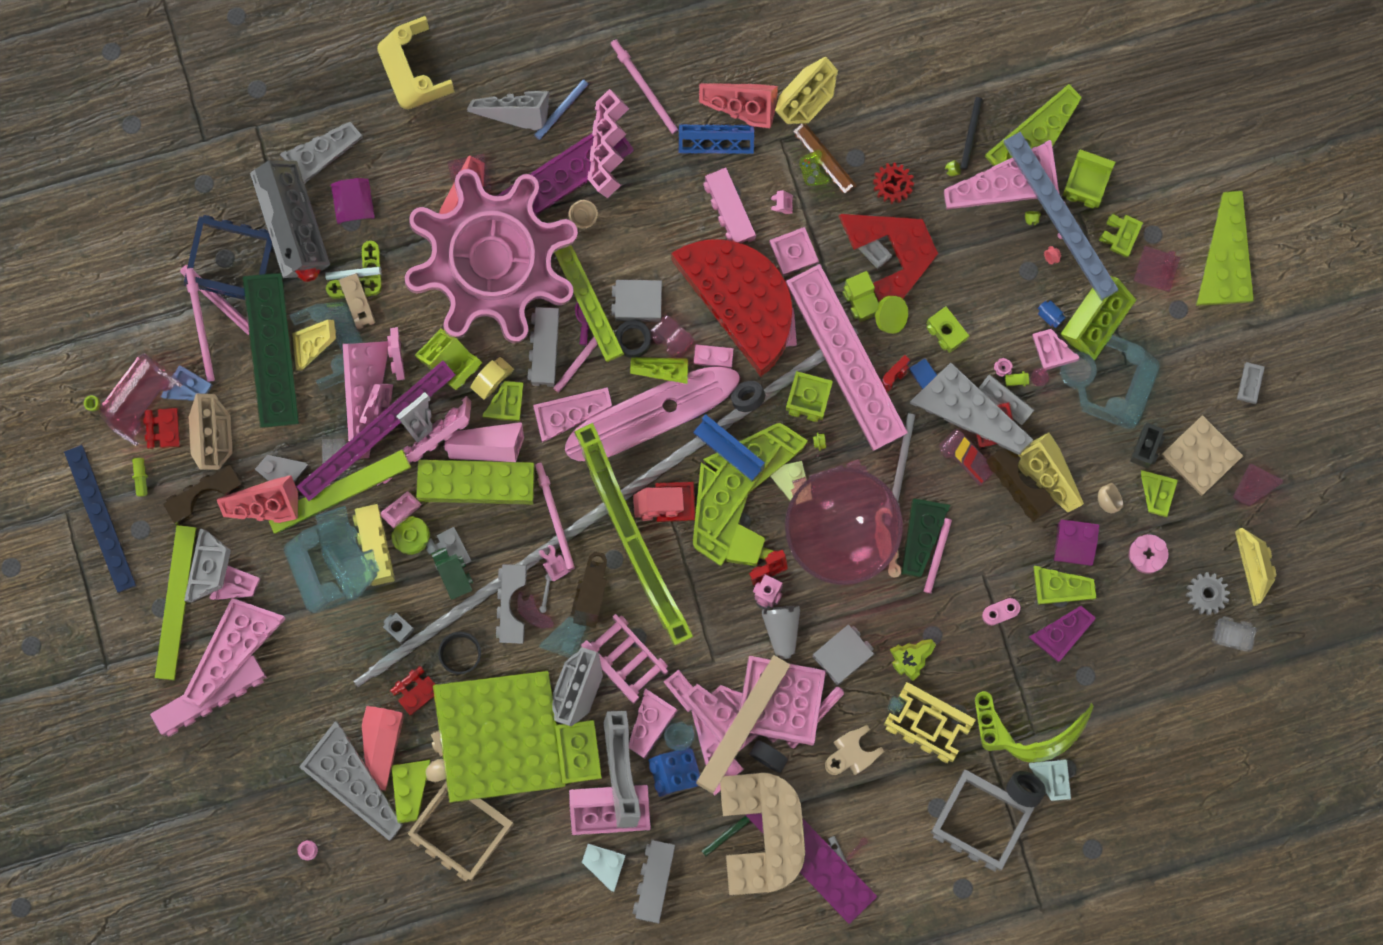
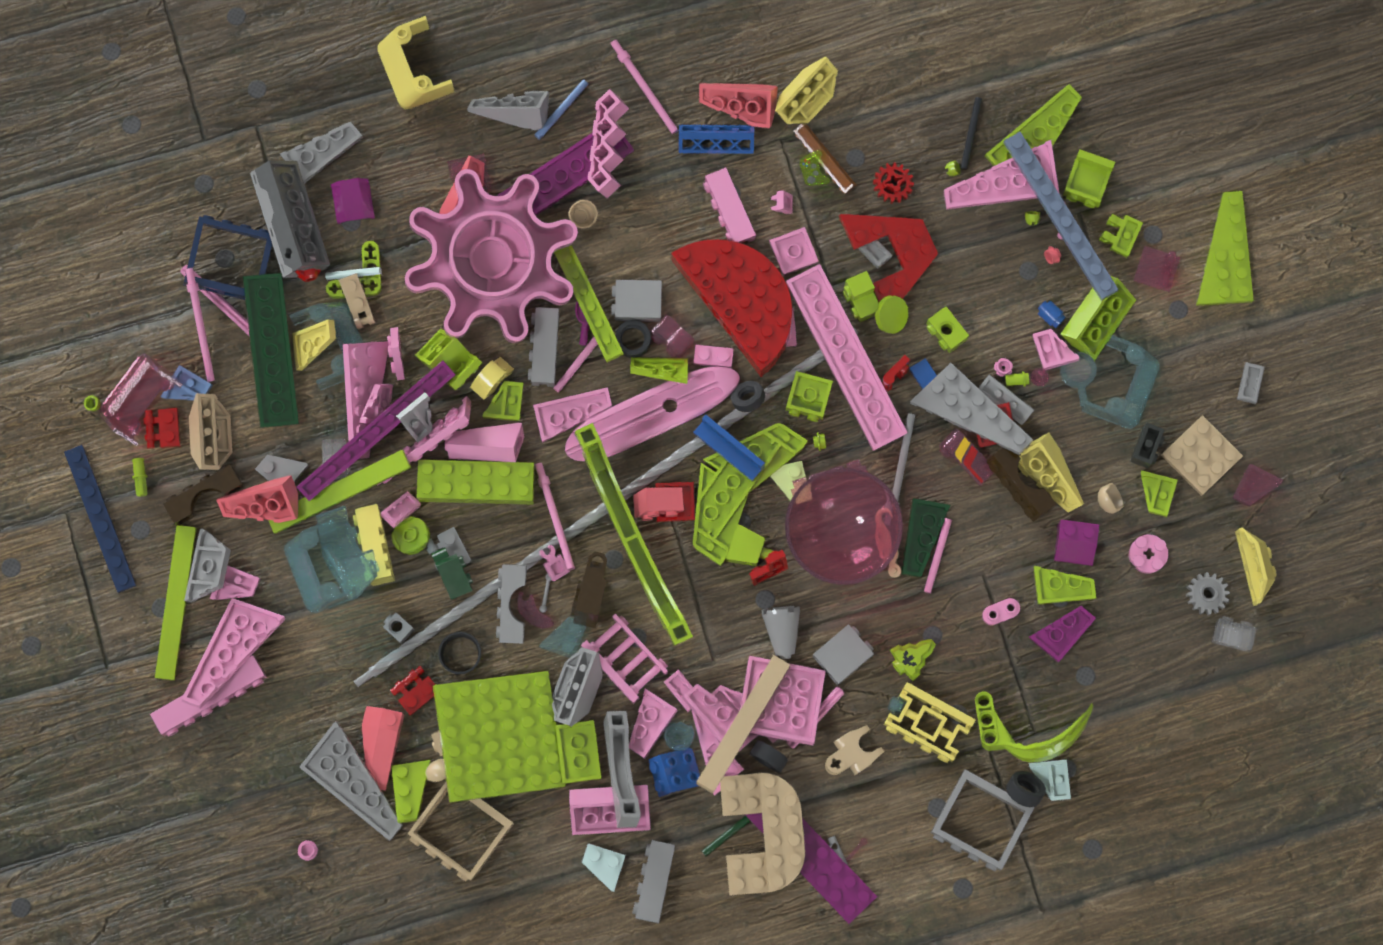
(768, 591): bright pink brick -> none

